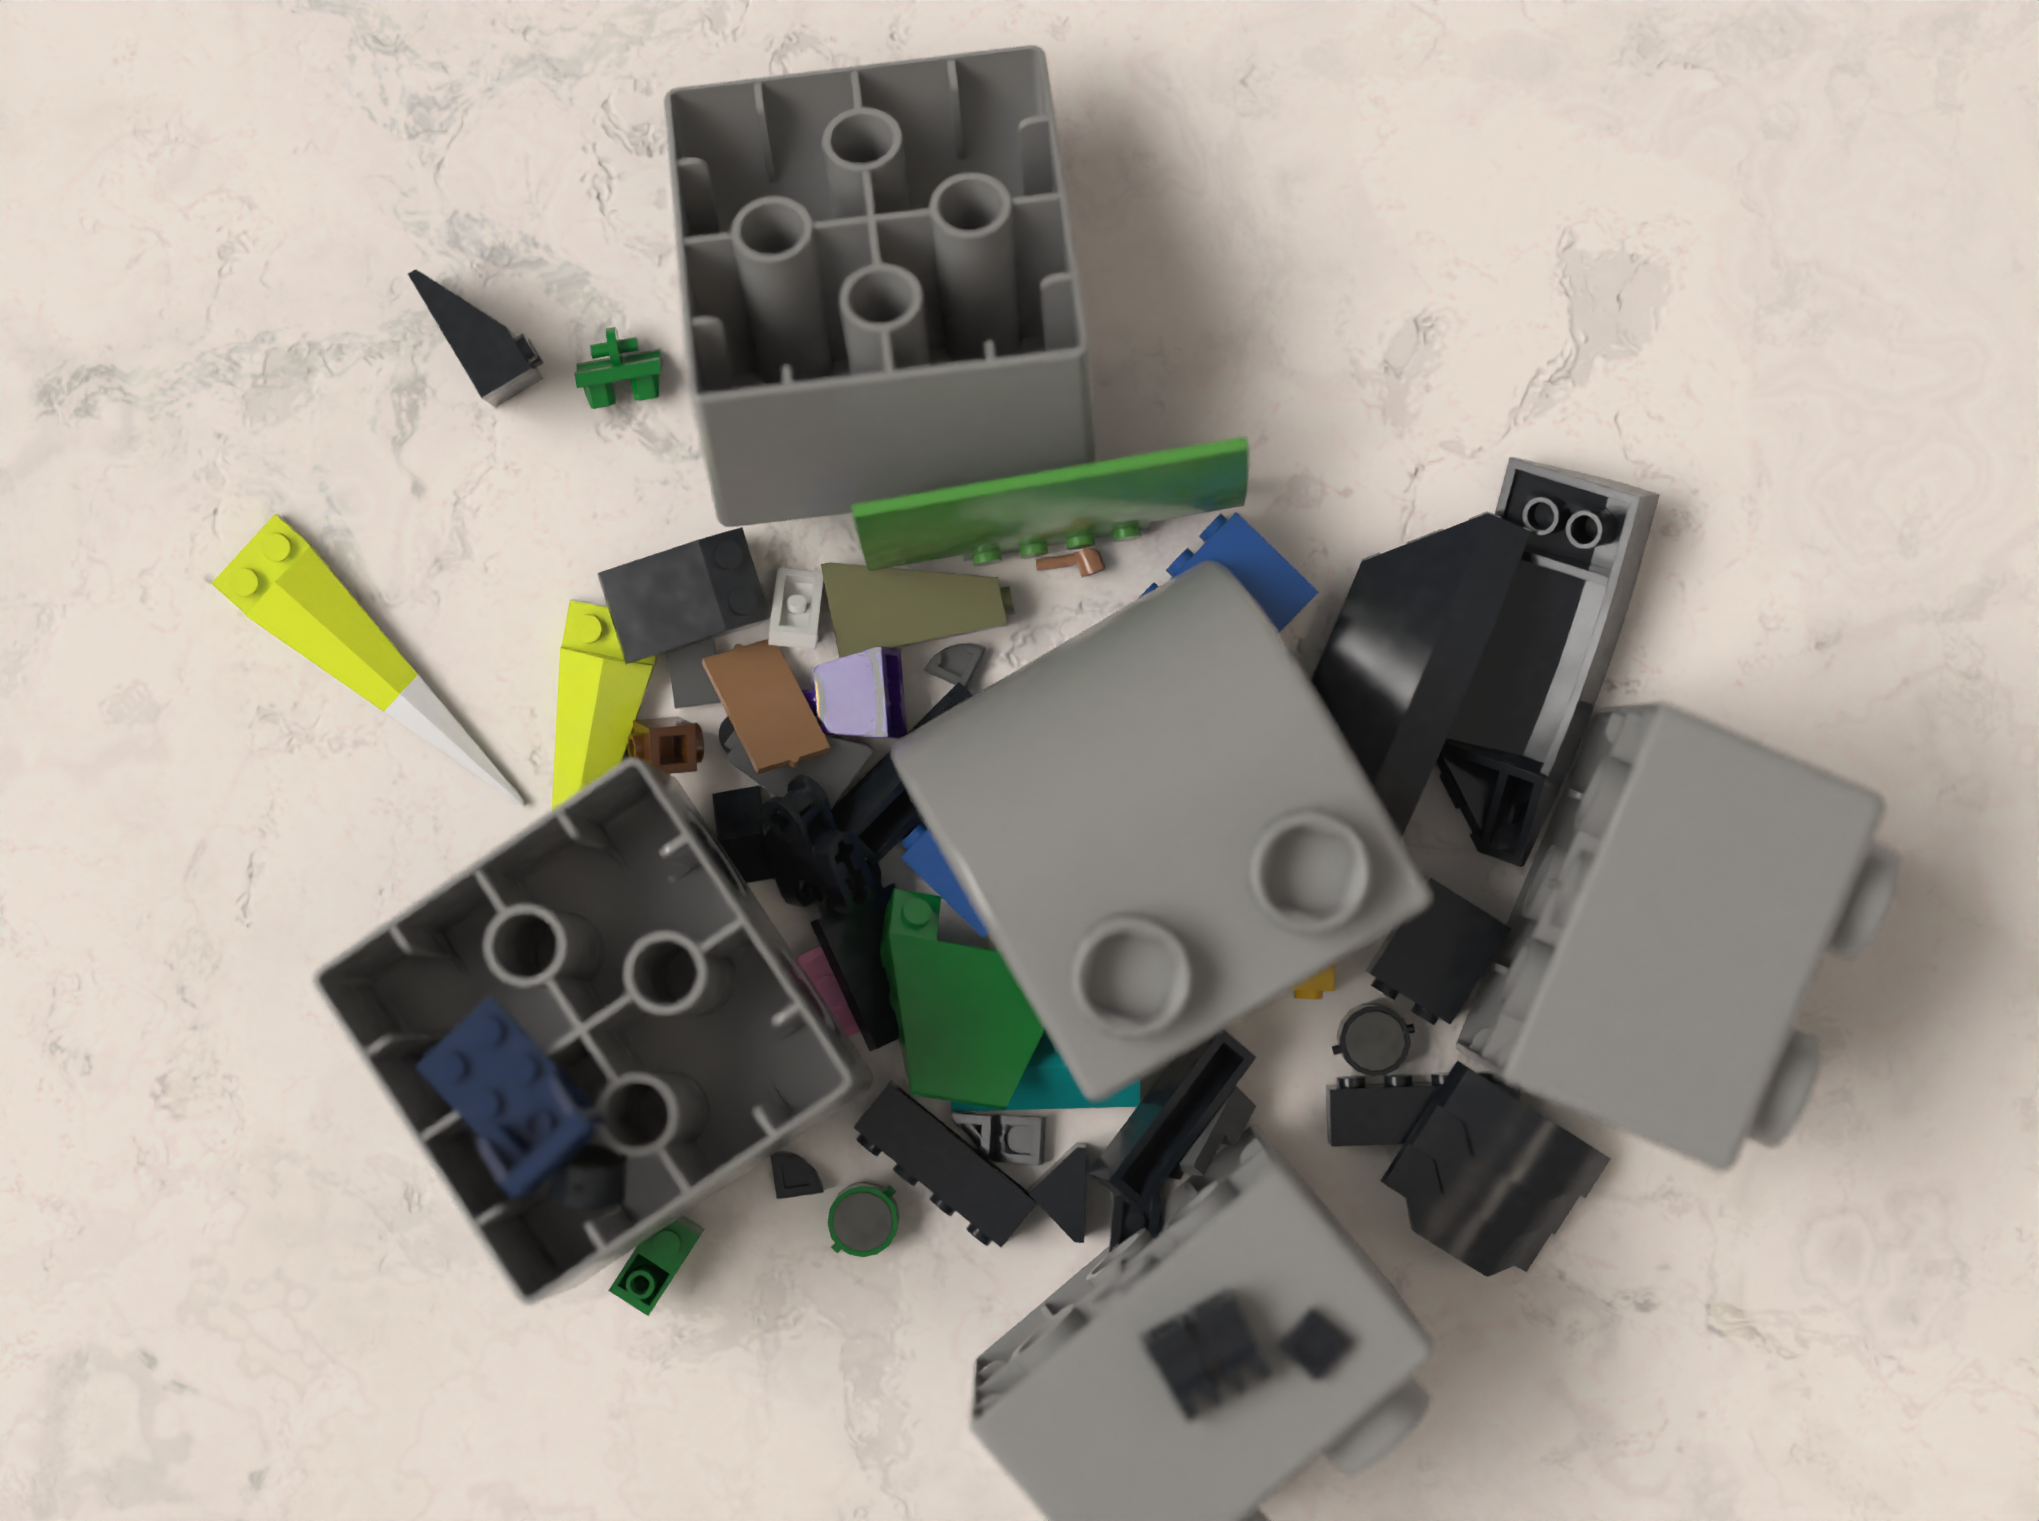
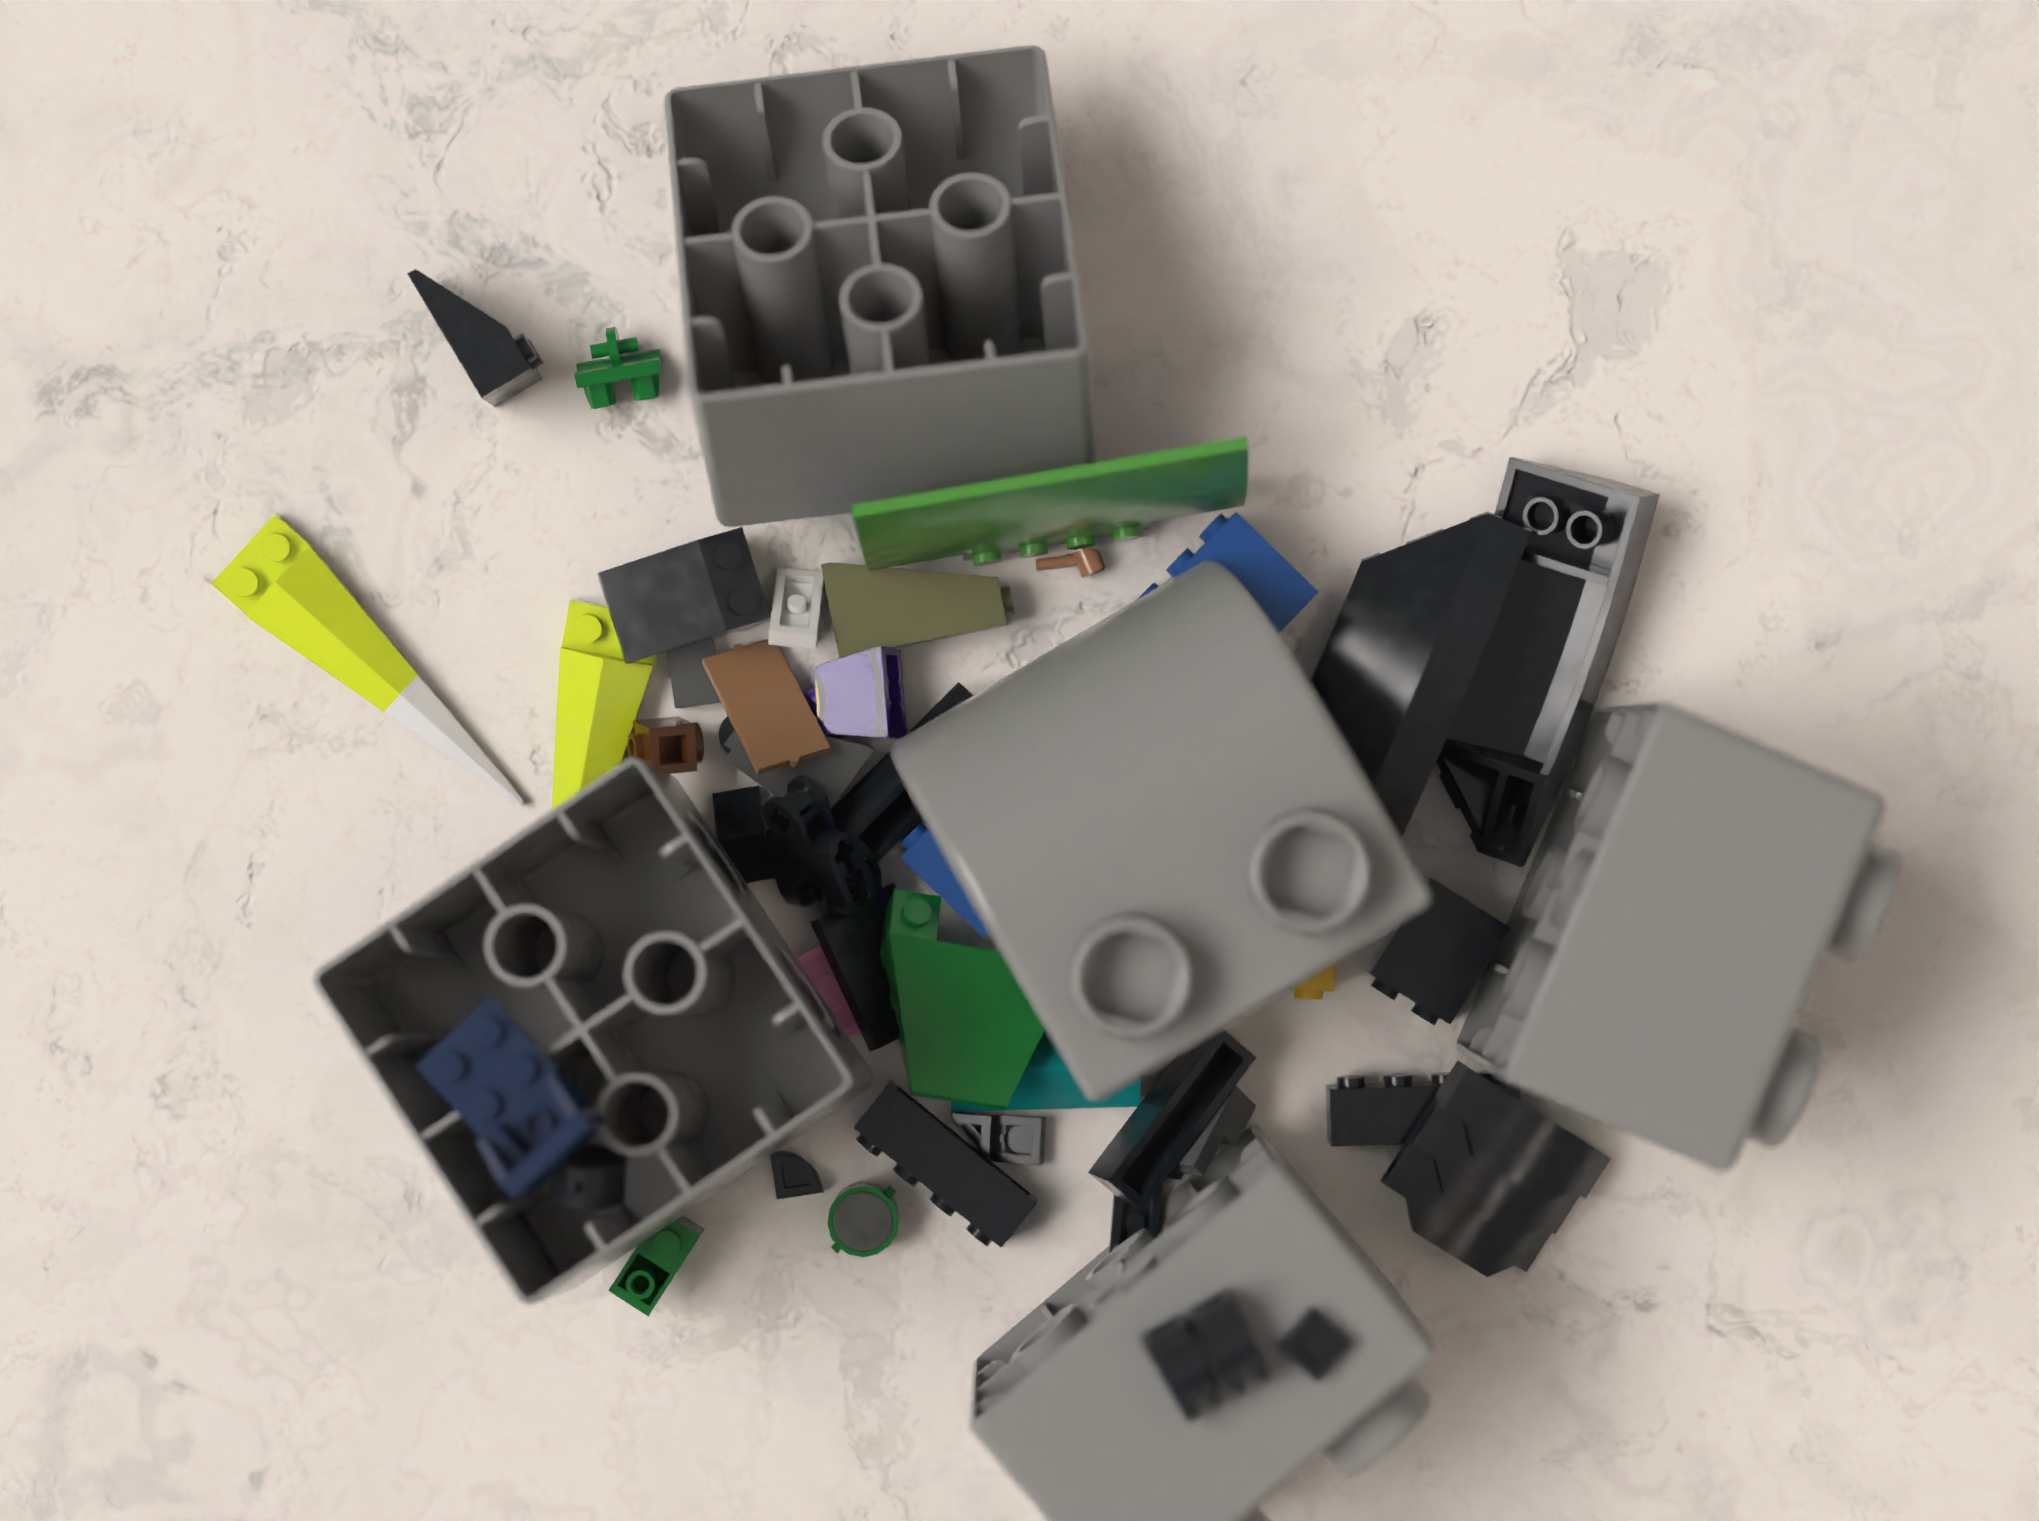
(956, 663): dark grey tile -> none
(1063, 1190): black slope -> none
(1373, 1039): pearl dark grey piece -> none

